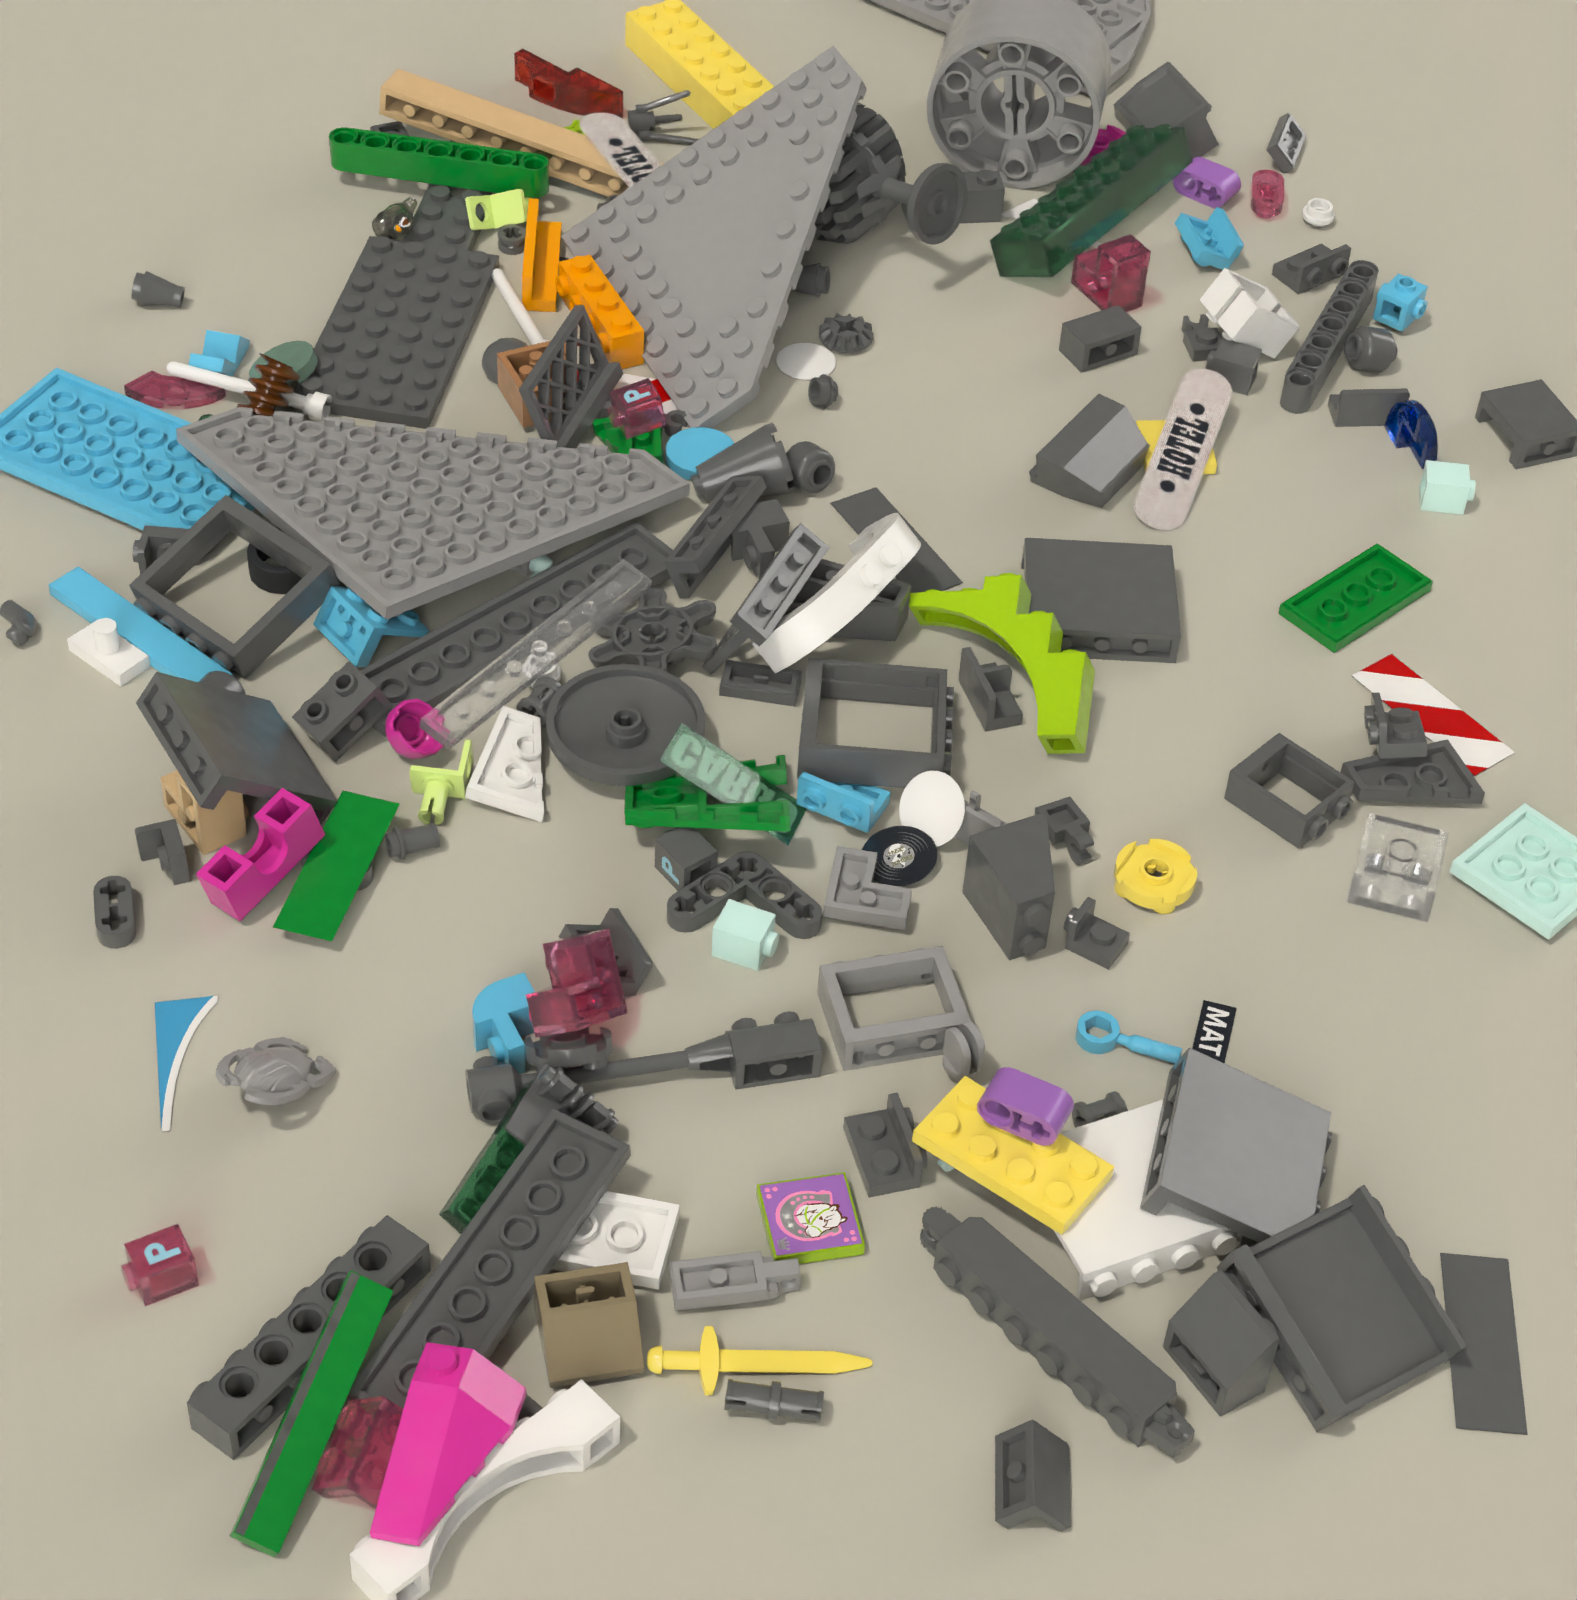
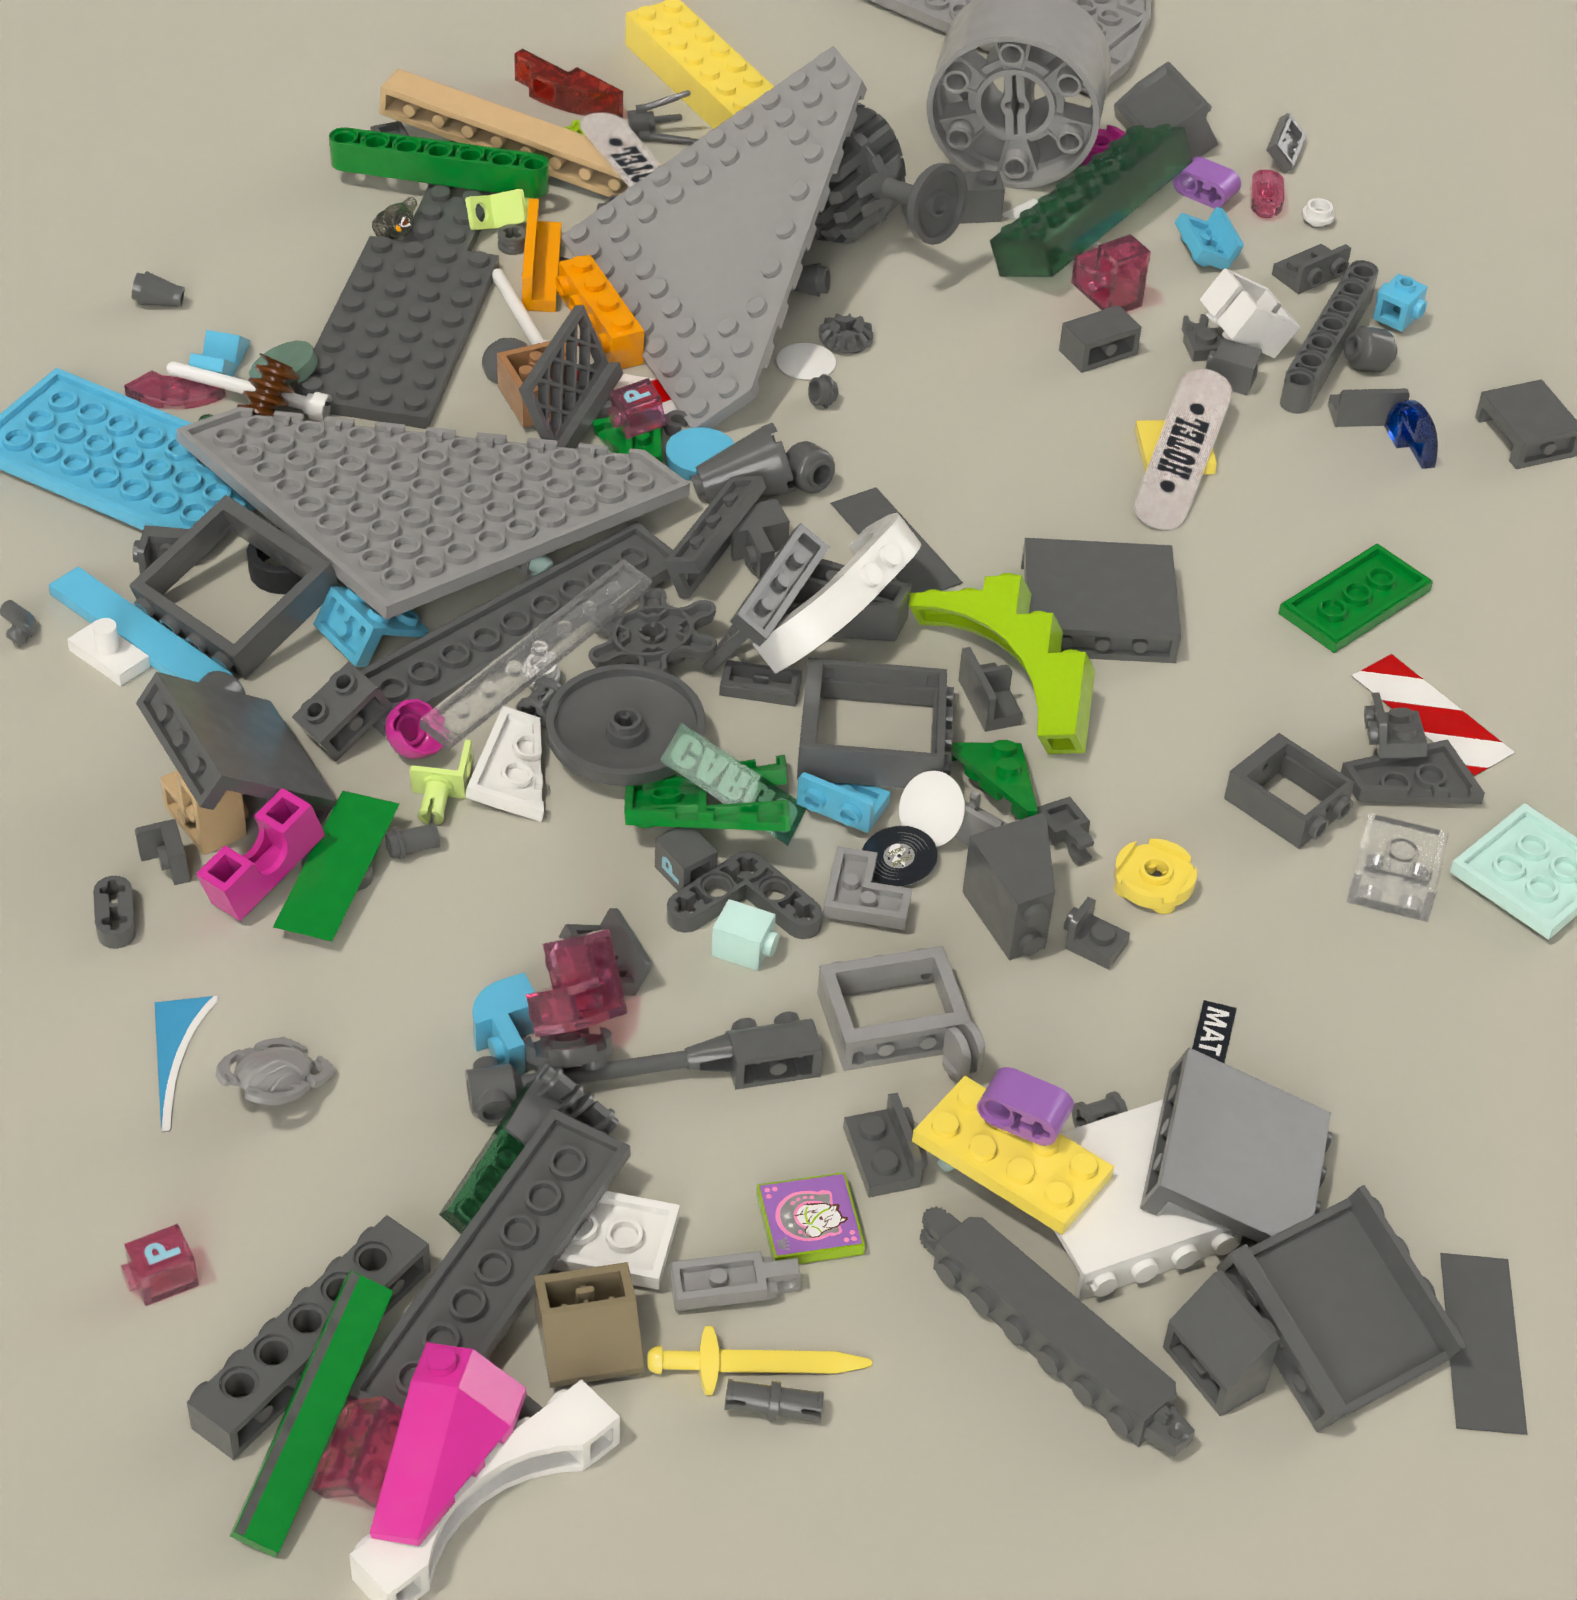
(999, 771): none -> green wing
(1032, 1477): dark grey panel -> none
(1092, 454): dark grey helmet -> none
(1107, 1043): medium azure piece -> none
(1445, 487): light aqua brick -> none

